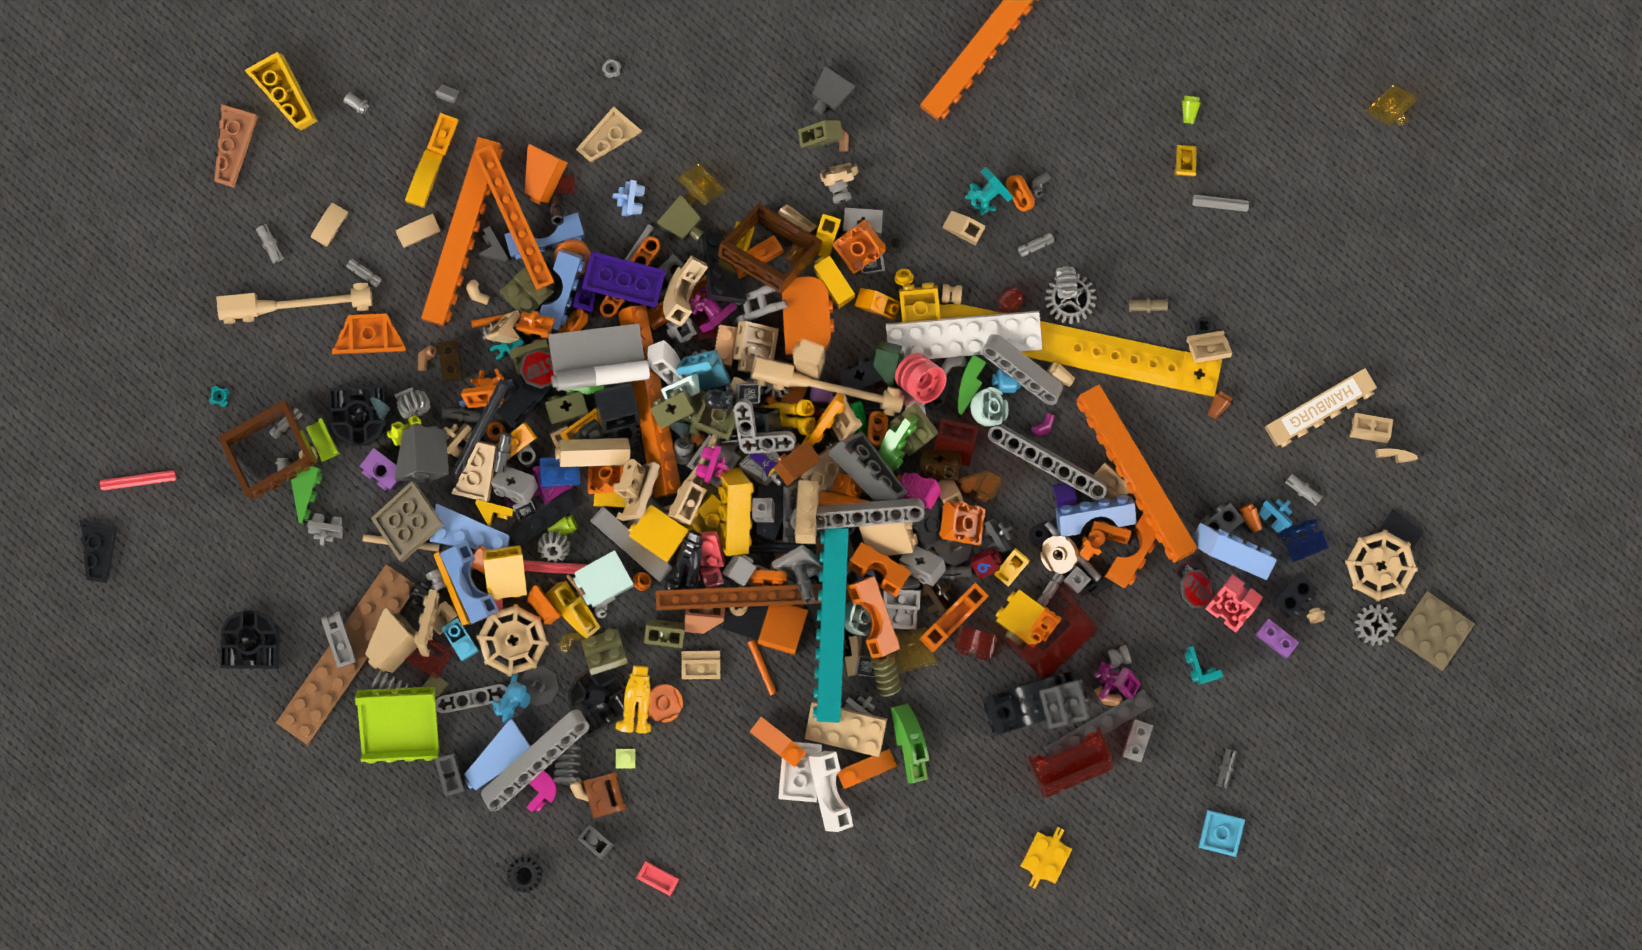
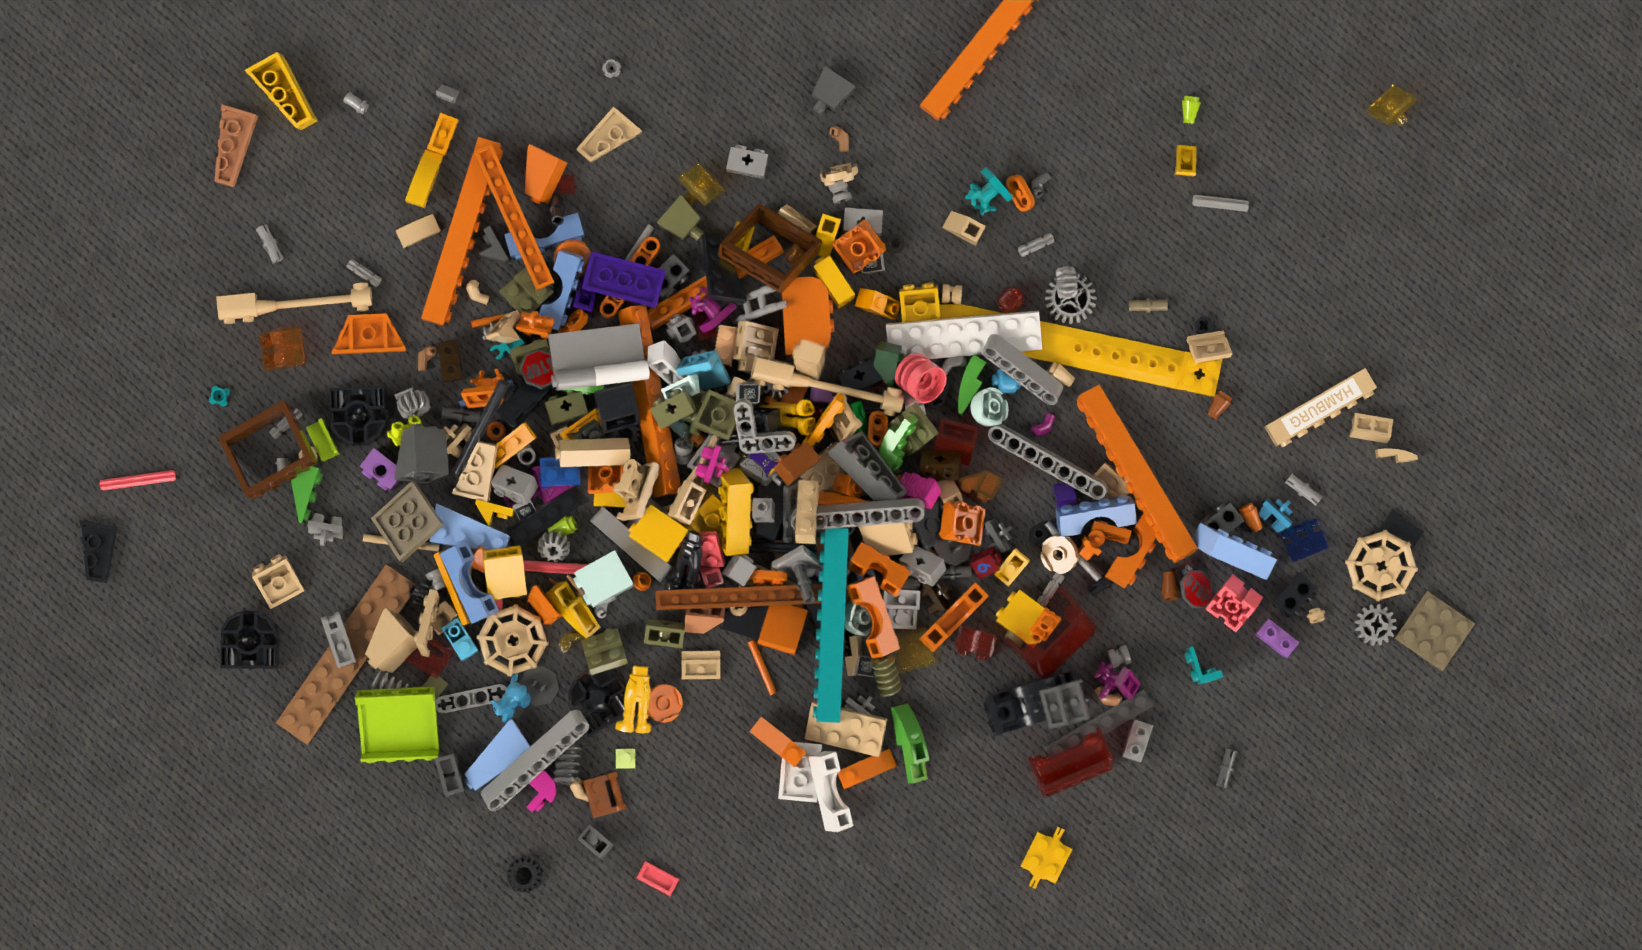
(277, 580): none -> tan plate
(282, 349): none -> clear orange slope
(329, 224): tan slope -> none
(380, 407): clear light blue slope -> none
(502, 452): dark grey pin -> none
(626, 198): light blue hips -> none
(677, 296): tan arch -> none
(721, 400): black animal -> none
(737, 165): none -> light grey brick
(820, 134): olive brick -> none
(904, 277): yellow plate -> none
(1076, 580): light grey brick -> none
(1169, 587): none -> dark orange cone
(1221, 833): medium azure plate -> none

